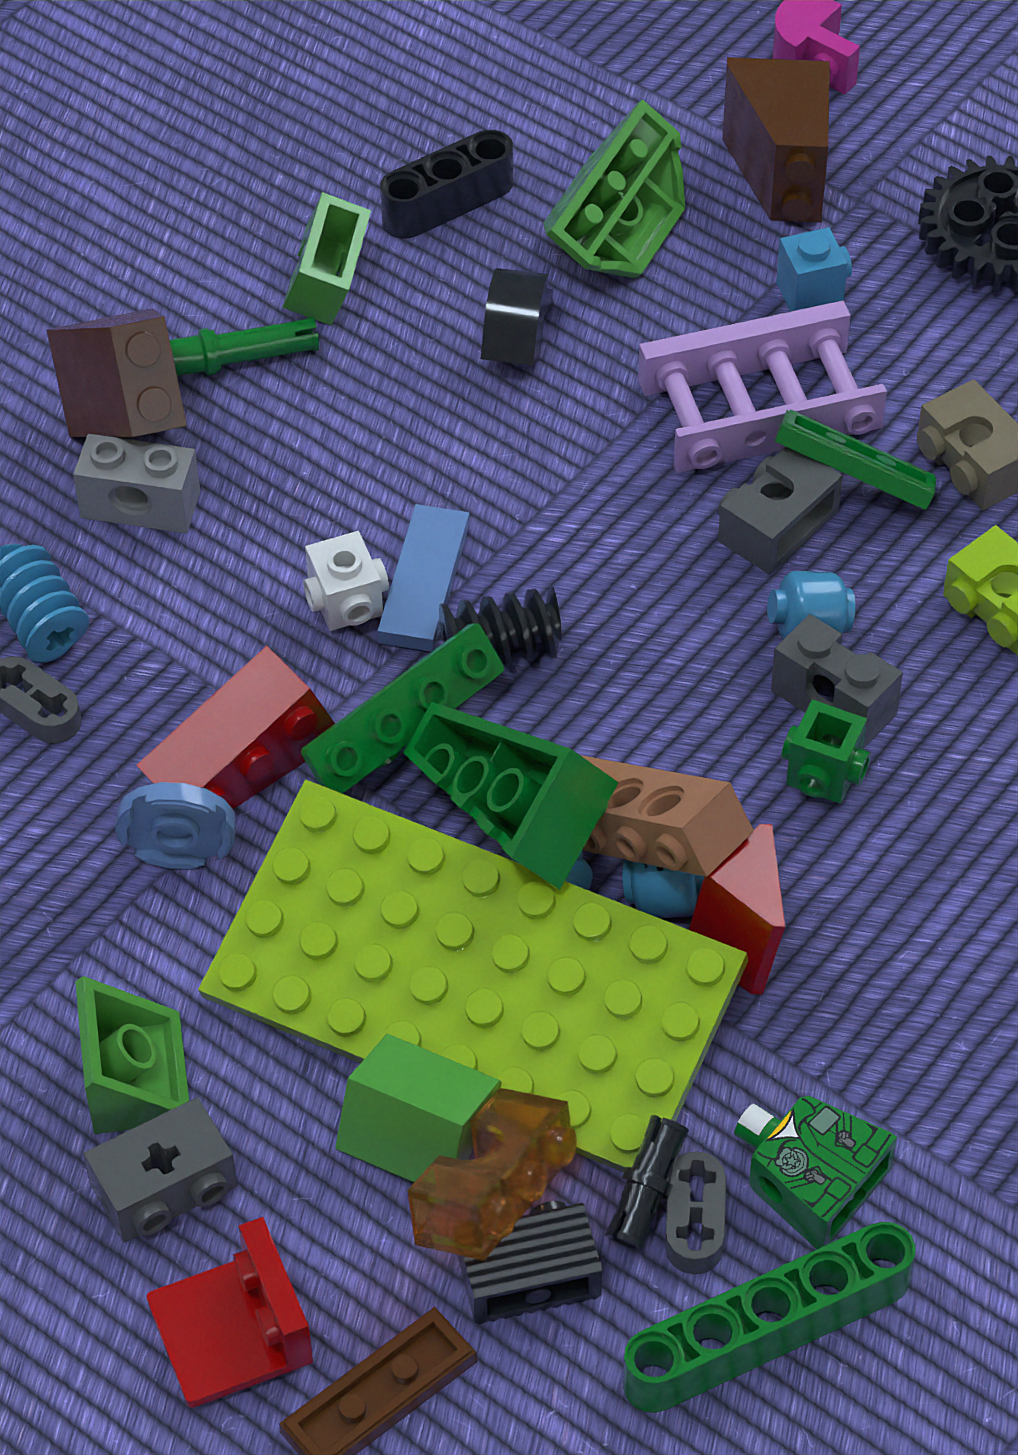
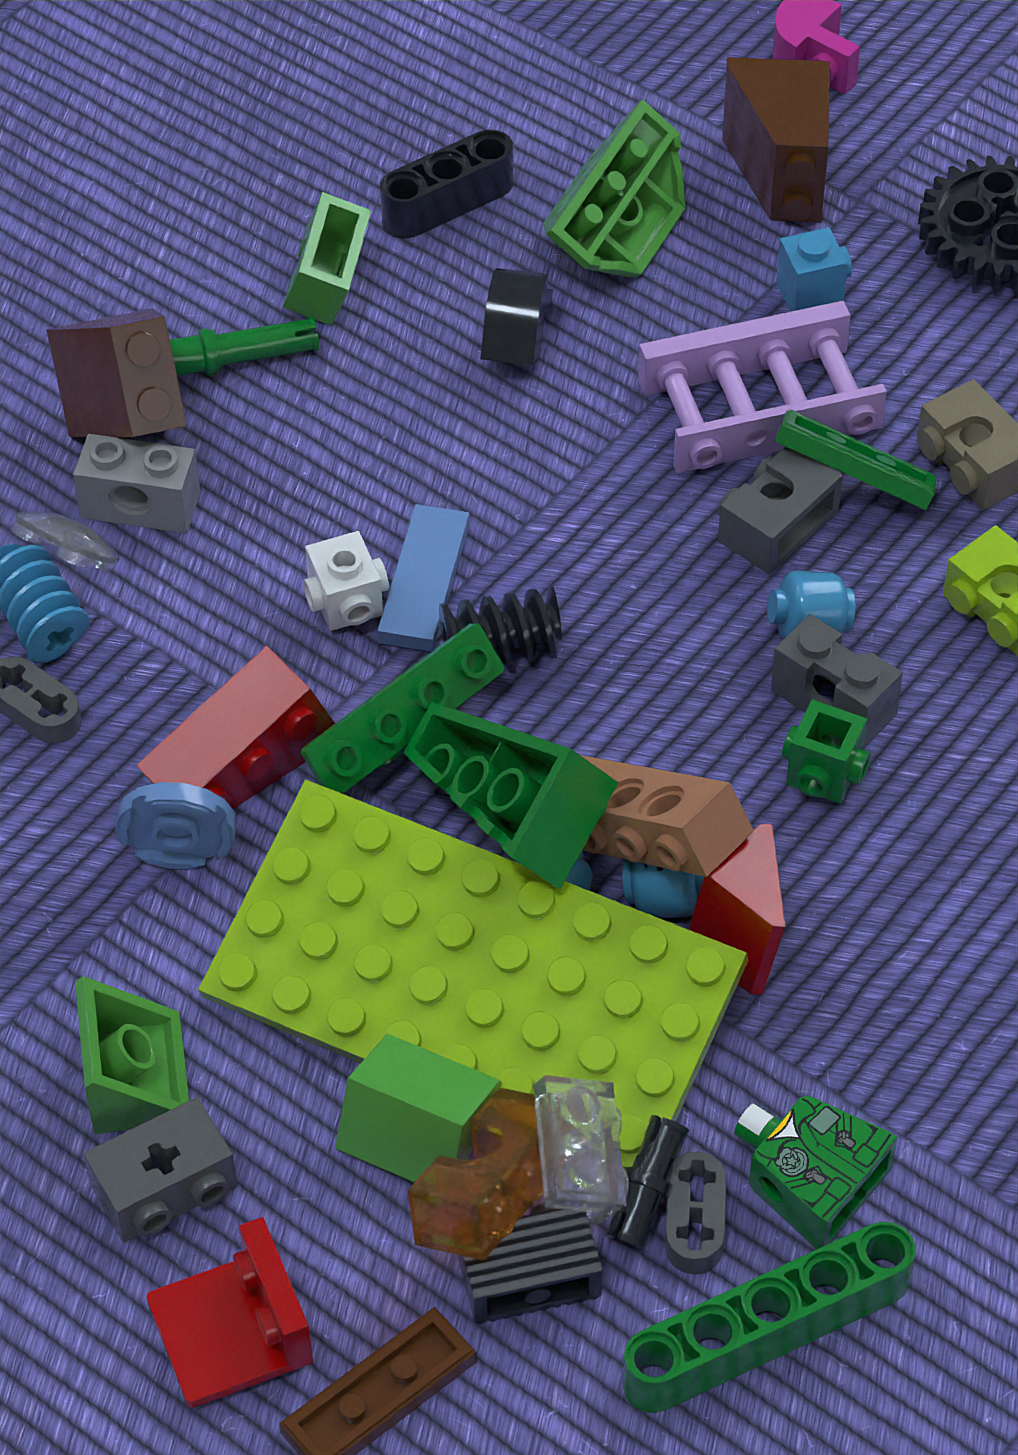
(76, 541): none -> clear dish
(580, 1146): none -> clear bracket

